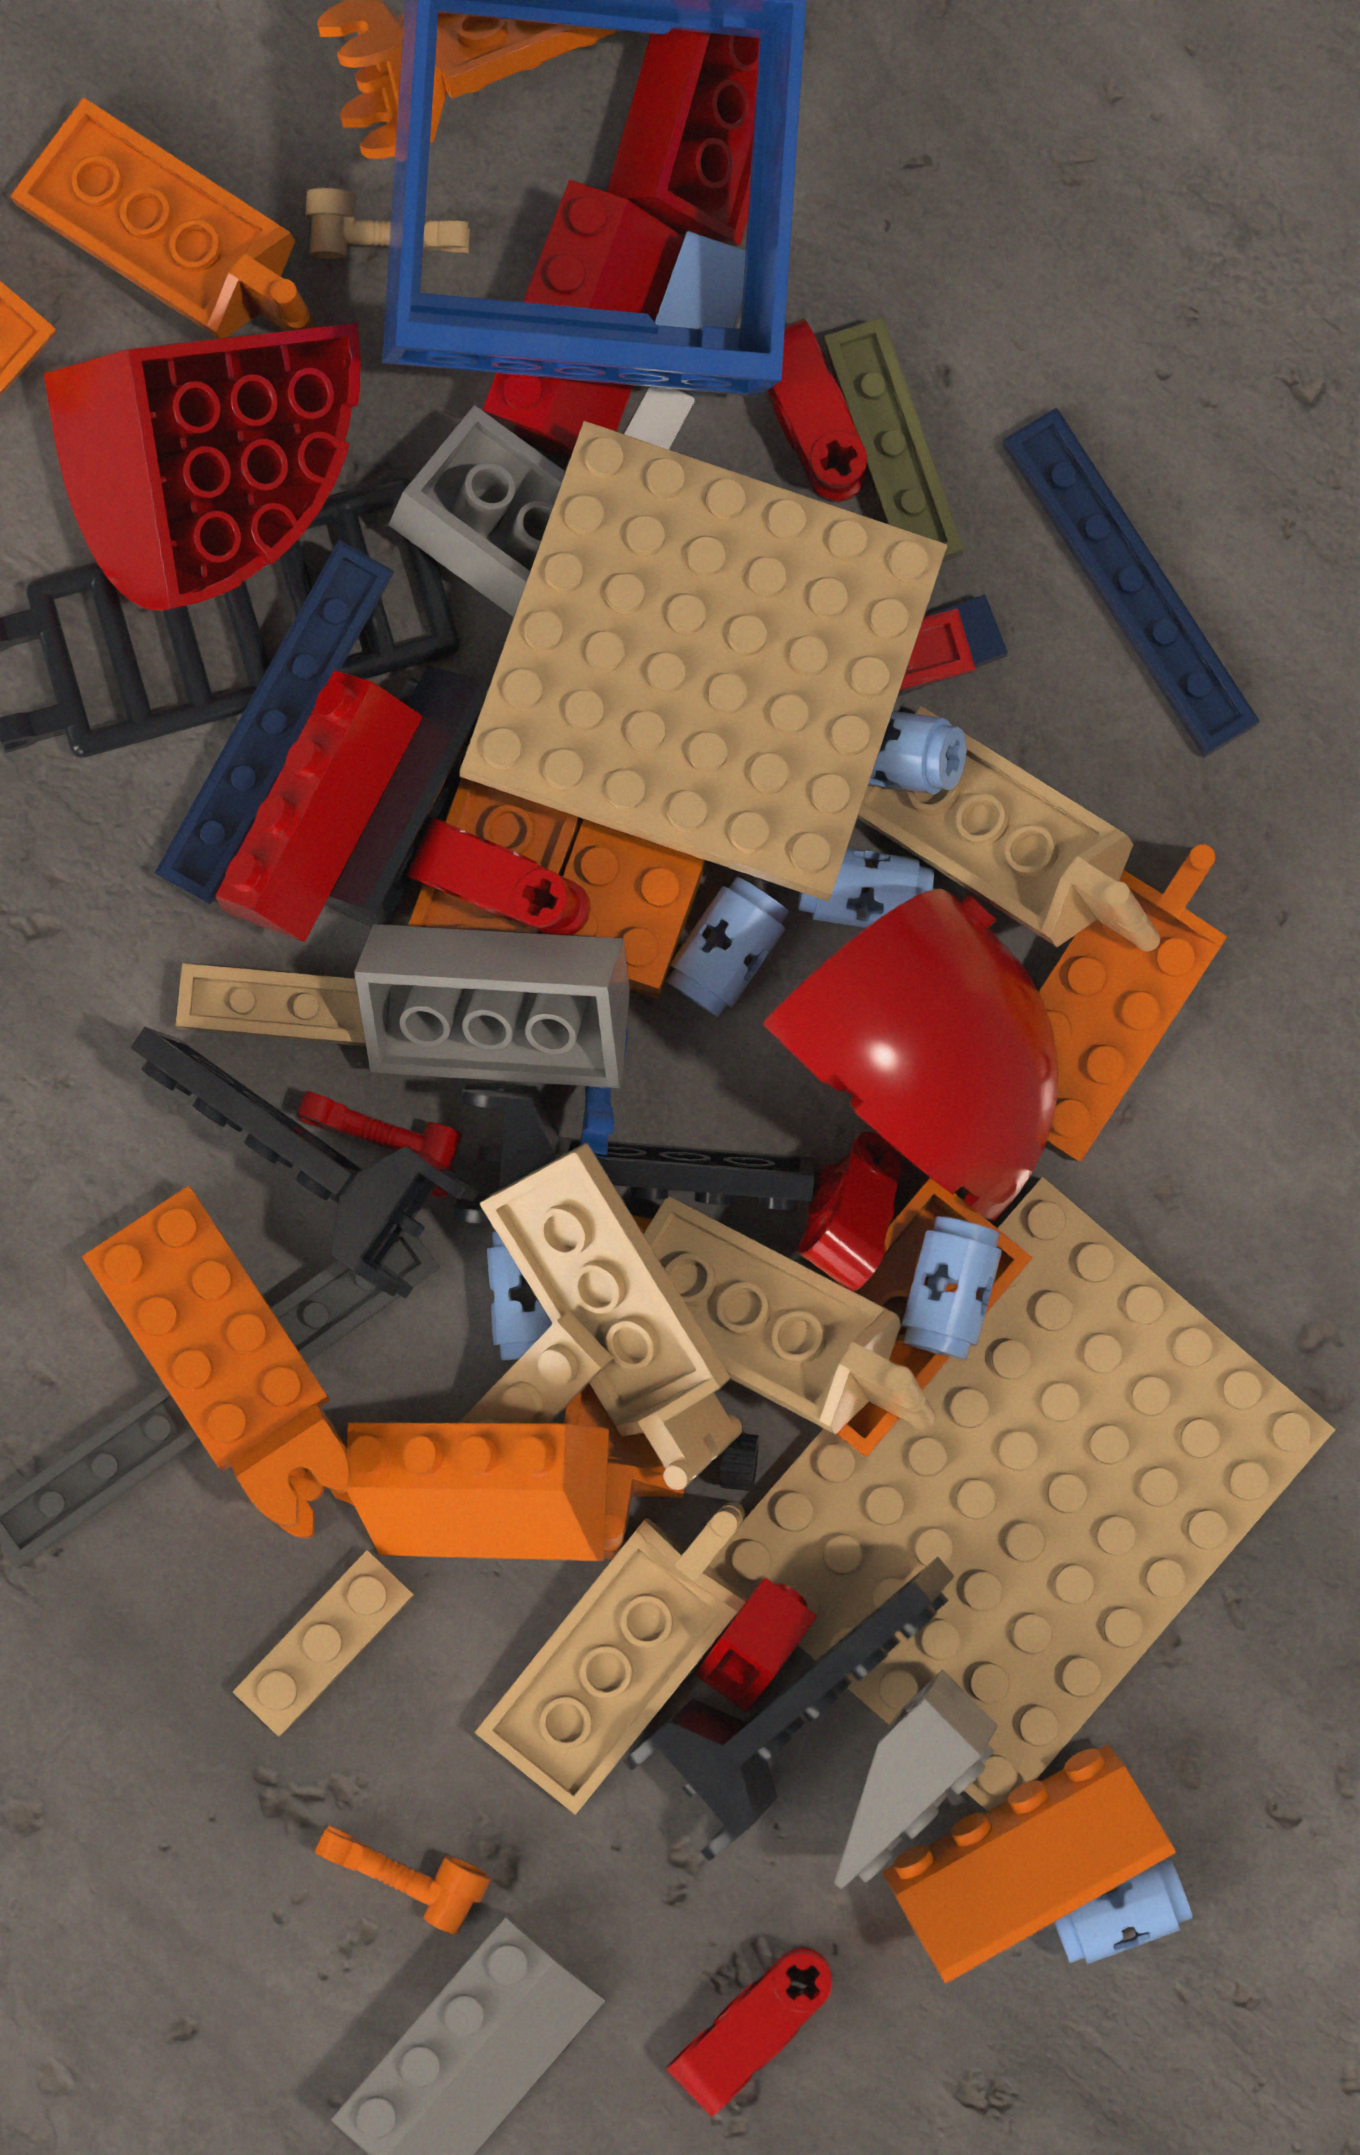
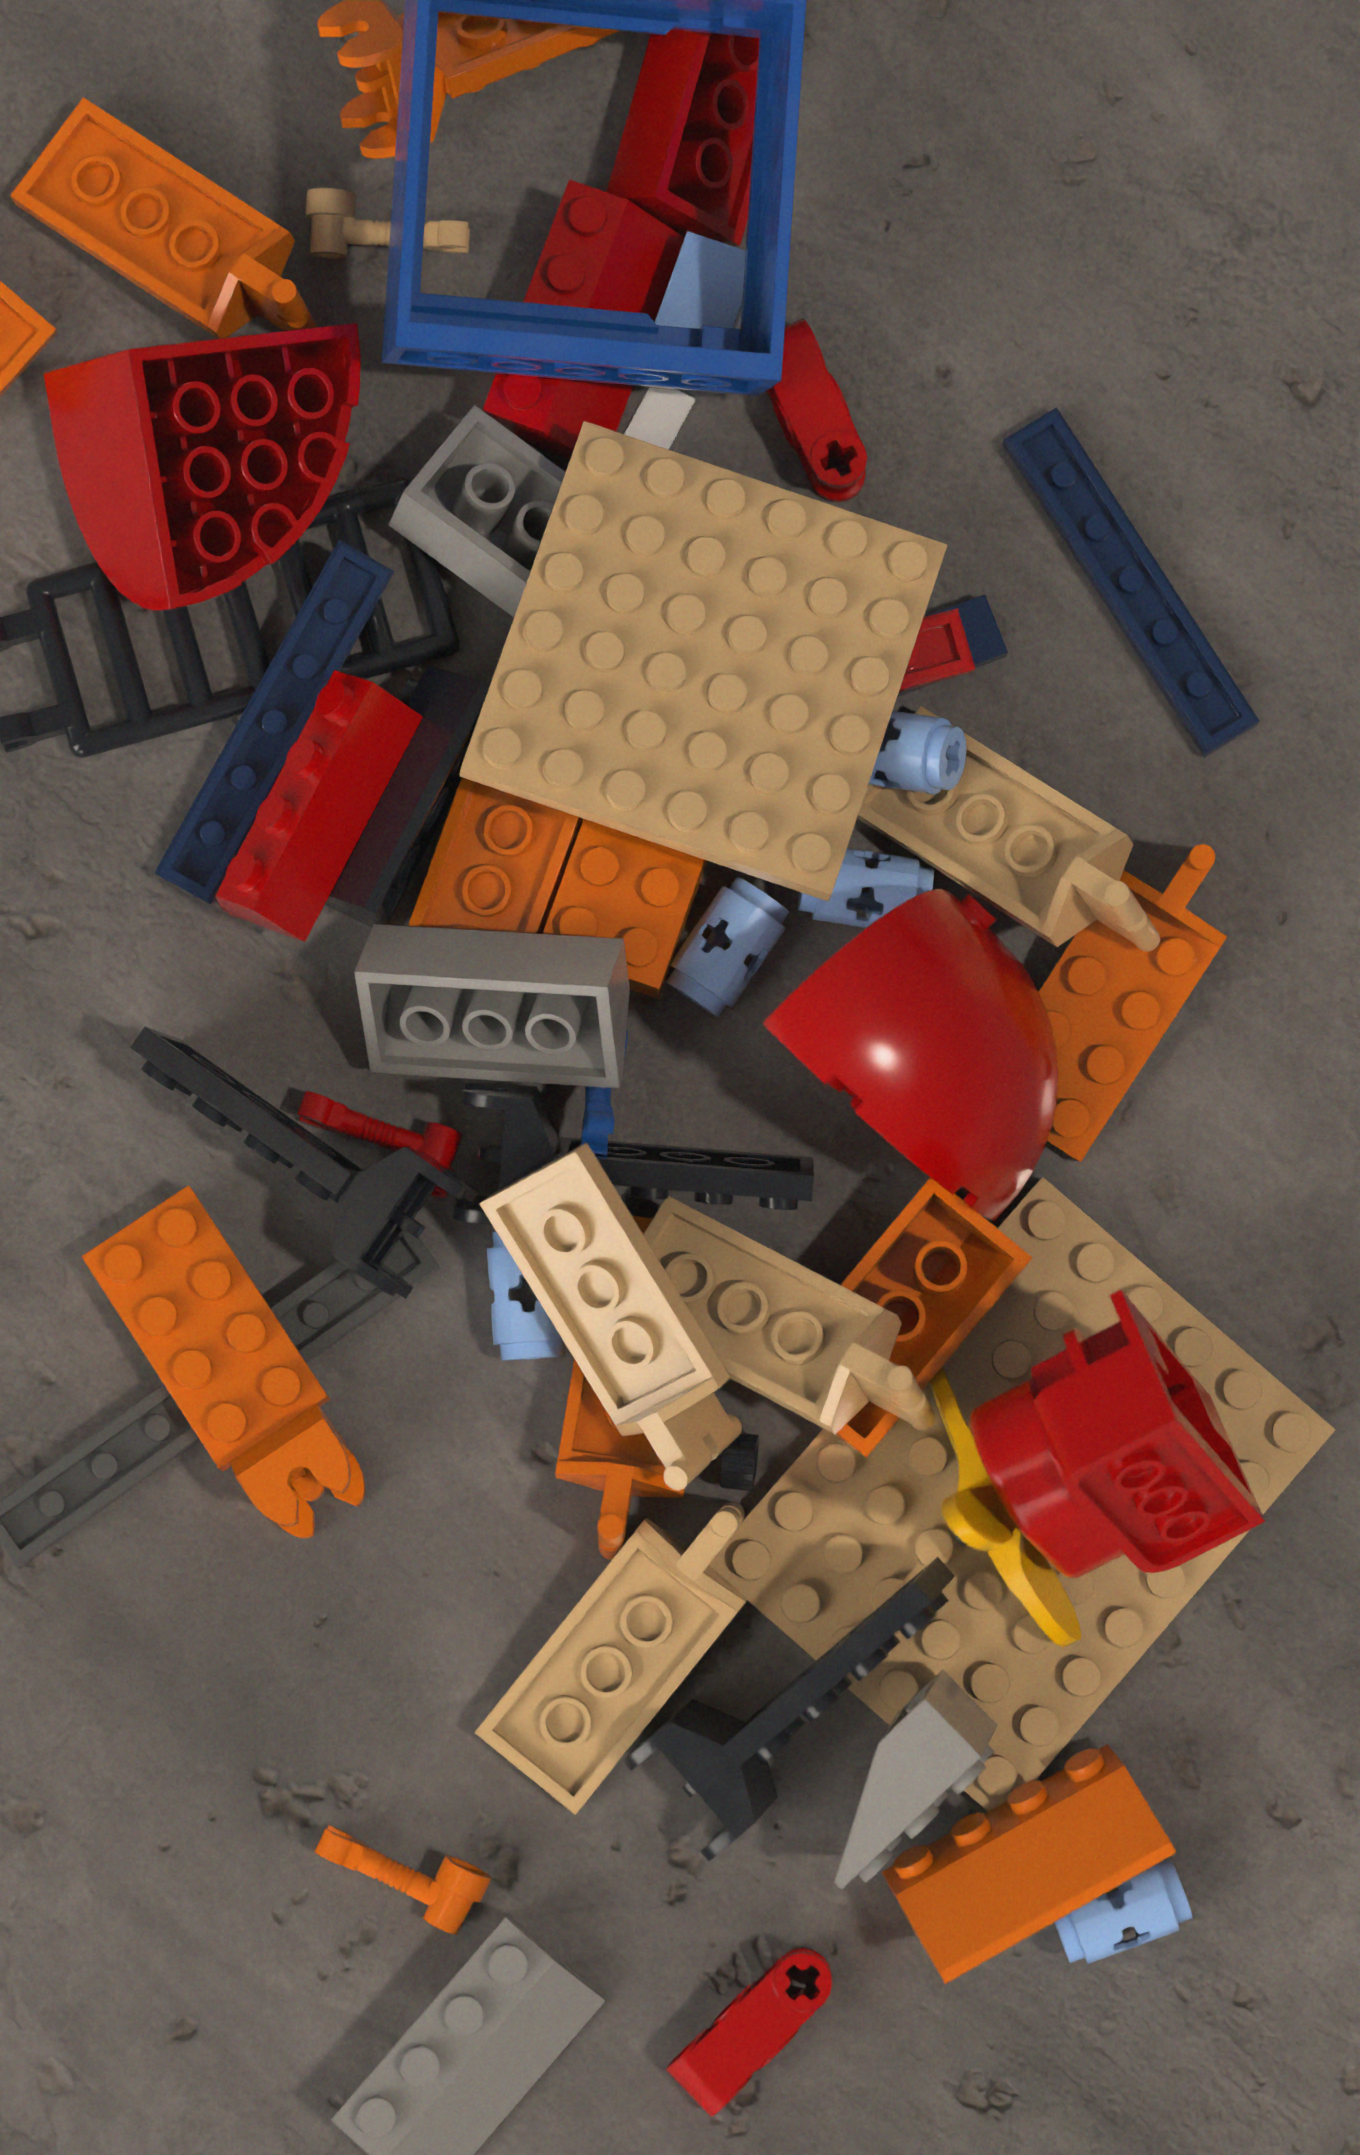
(269, 1004): tan plate -> none
(323, 1643): tan plate -> none
(481, 1489): orange slope -> none
(497, 880): red piece -> none
(544, 1377): tan plate -> none
(757, 1643): red slope -> none
(853, 1212): red piece -> none
(891, 433): olive plate -> none
(959, 1256): light blue piece -> none
(1094, 1463): none -> red brick

